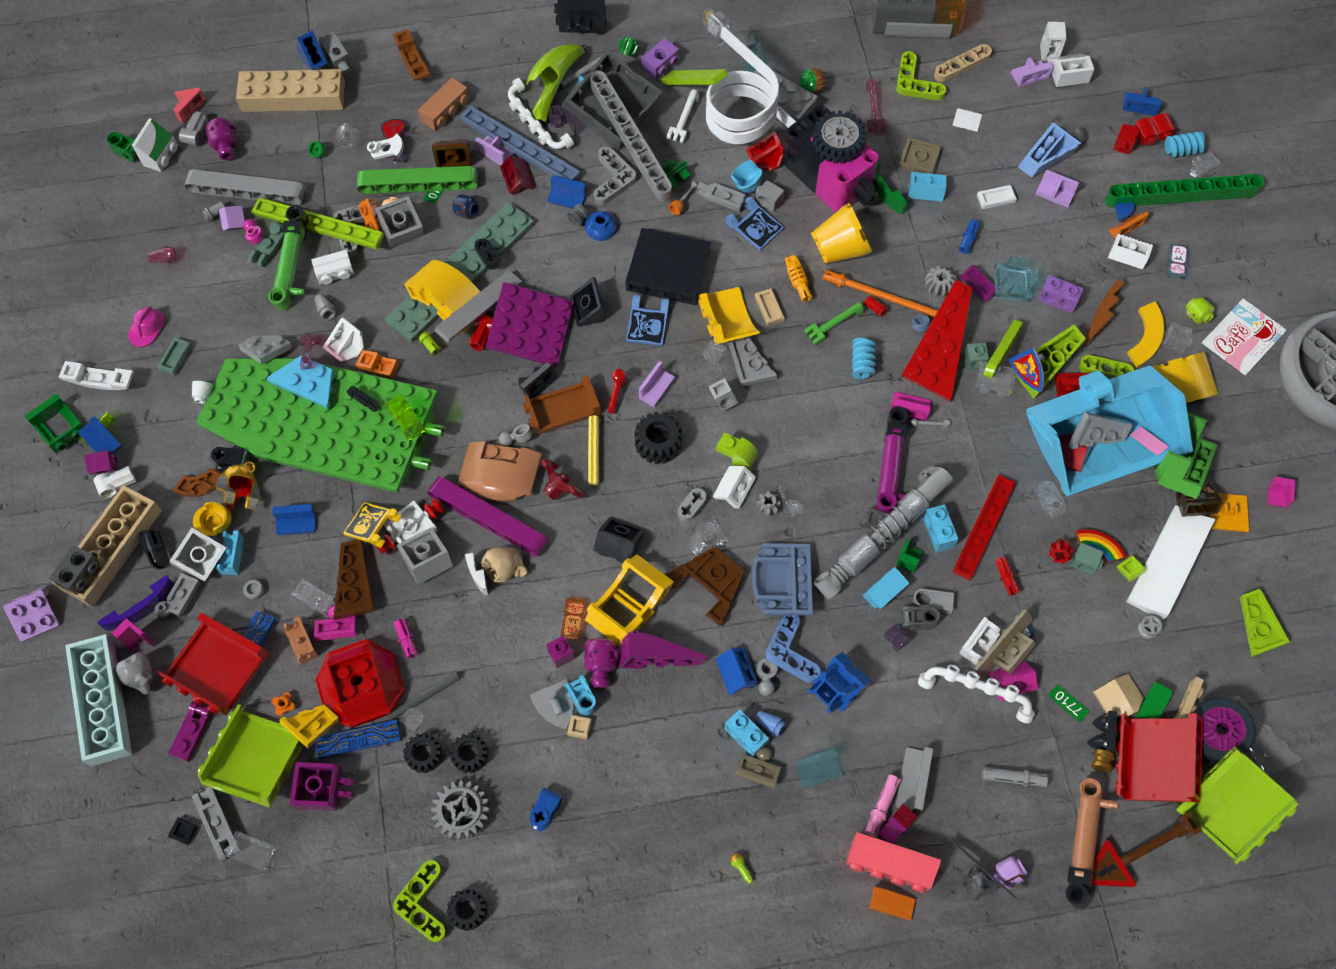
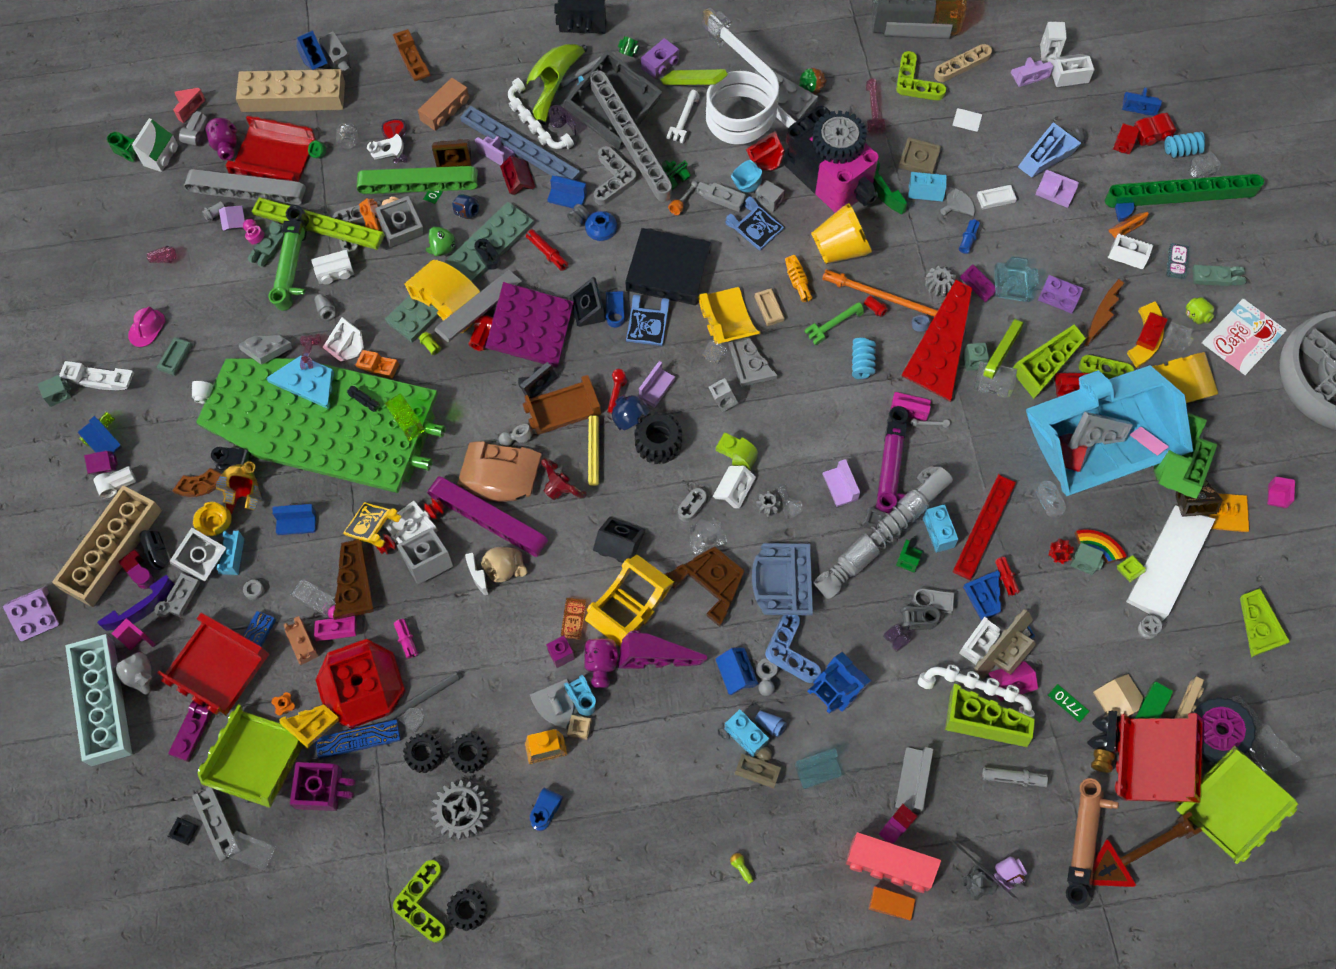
(46, 411): green panel -> none
(55, 390): none -> sand green brick
(70, 567): dark grey brick -> none
(138, 574): none -> leg
(272, 150): none -> red panel
(440, 241): none -> bright green piece
(545, 746): none -> light orange torso
(551, 254): none -> red pin
(614, 305): none -> blue piece
(628, 411): none -> dark blue cylinder
(756, 48): clear light blue panel -> none
(842, 484): none -> lavender panel
(879, 813): bright pink pin -> none
(885, 588): medium azure hinge -> none
(958, 202): none -> light grey hand
(985, 595): none -> blue wing
(986, 719): none -> lime wedge
(1029, 368): shield -> none
(1151, 331): none -> red plate
(1218, 275): none -> sand green hinge

